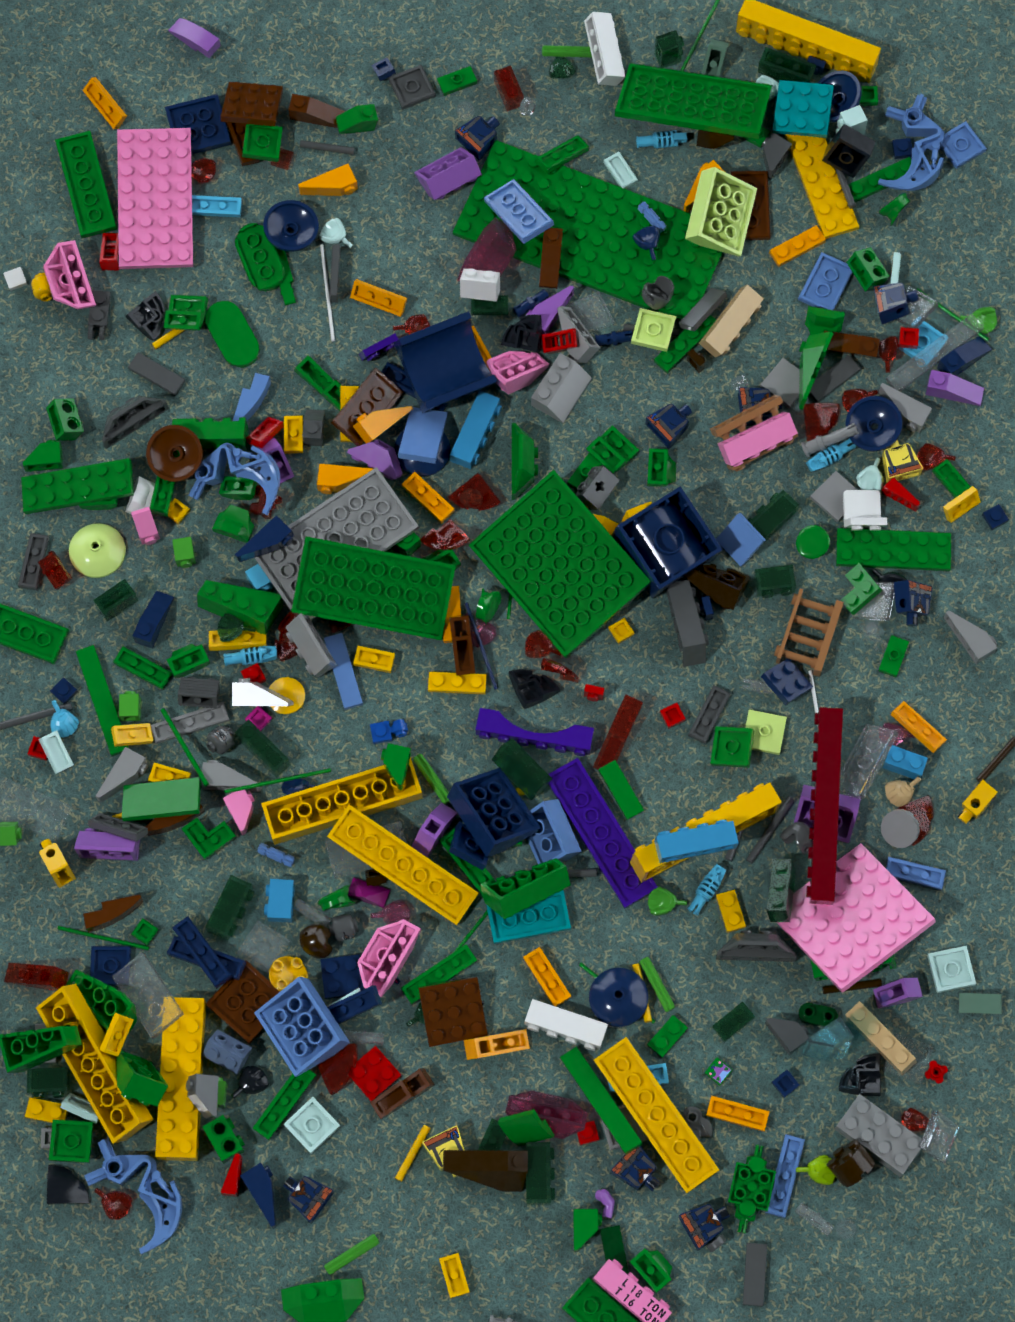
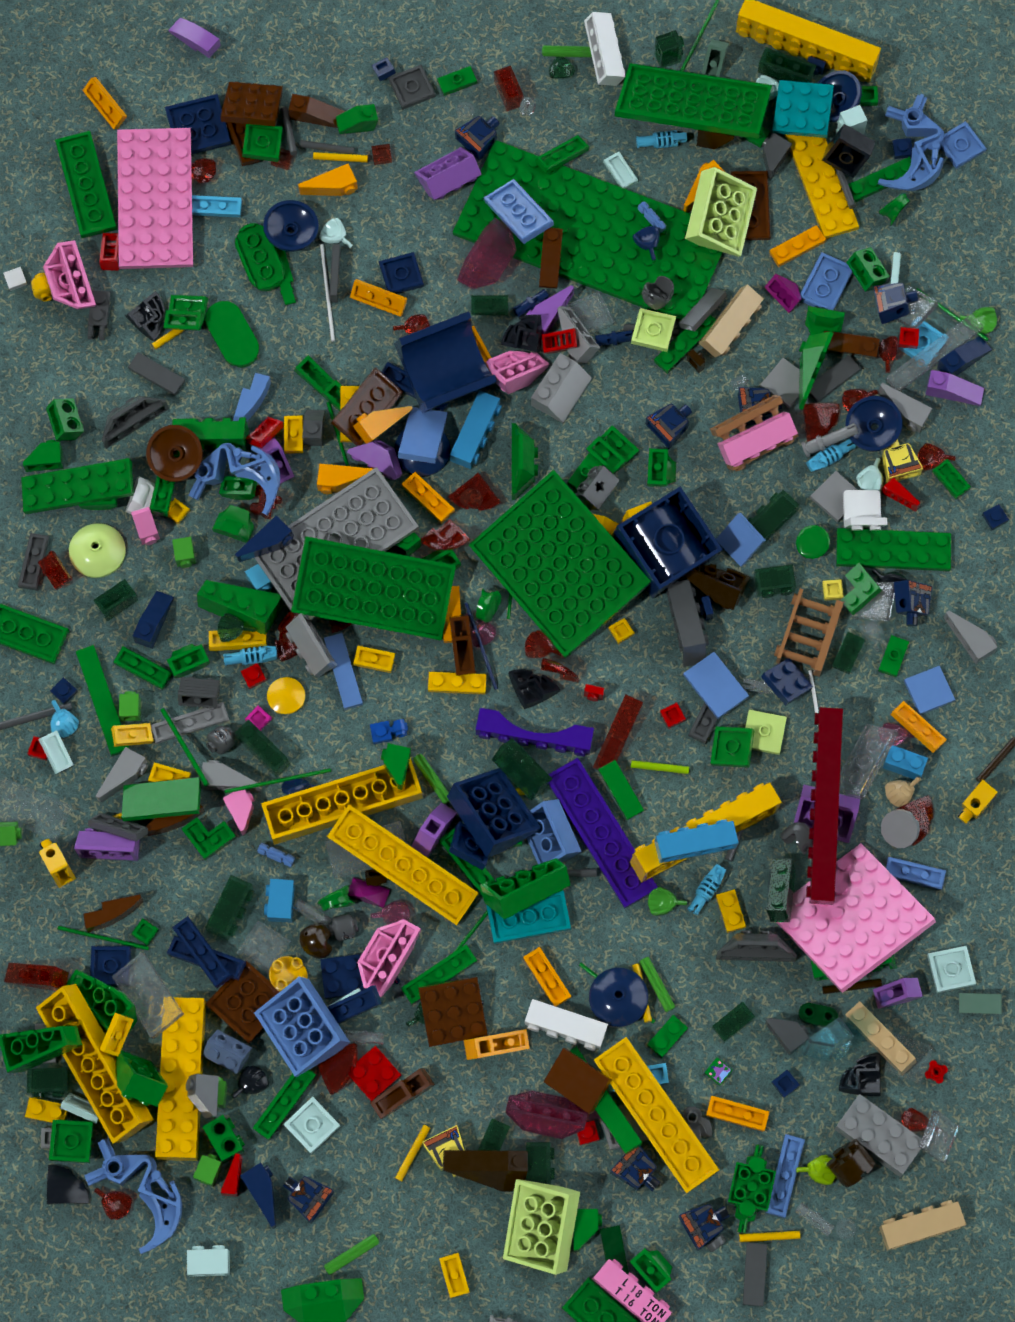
(208, 1169): none -> bright green brick
(208, 1261): none -> light aqua brick
(255, 694): slope -> none
(288, 130): none -> dark grey bar
(338, 435): none -> green axle
(340, 157): none -> yellow bar
(373, 351): dark purple plate -> none
(381, 154): none -> clear red tile
(401, 273): none -> dark blue tile
(480, 284): white brick -> none
(525, 1127): green slope -> none
(541, 1226): none -> yellowish green slope
(577, 1080): none -> reddish brown tile
(608, 1202): medium lavender arm -> none
(660, 767): none -> lime bar
(716, 685): none -> medium blue tile
(768, 1236): none -> yellow bar
(770, 829): dark grey bar -> none
(784, 292): none -> magenta slope
(832, 589): none -> light yellow tile
(848, 653): none -> clear green plate
(922, 1225): none -> tan brick
(929, 690): none -> medium blue tile
(961, 504): yellow plate -> none

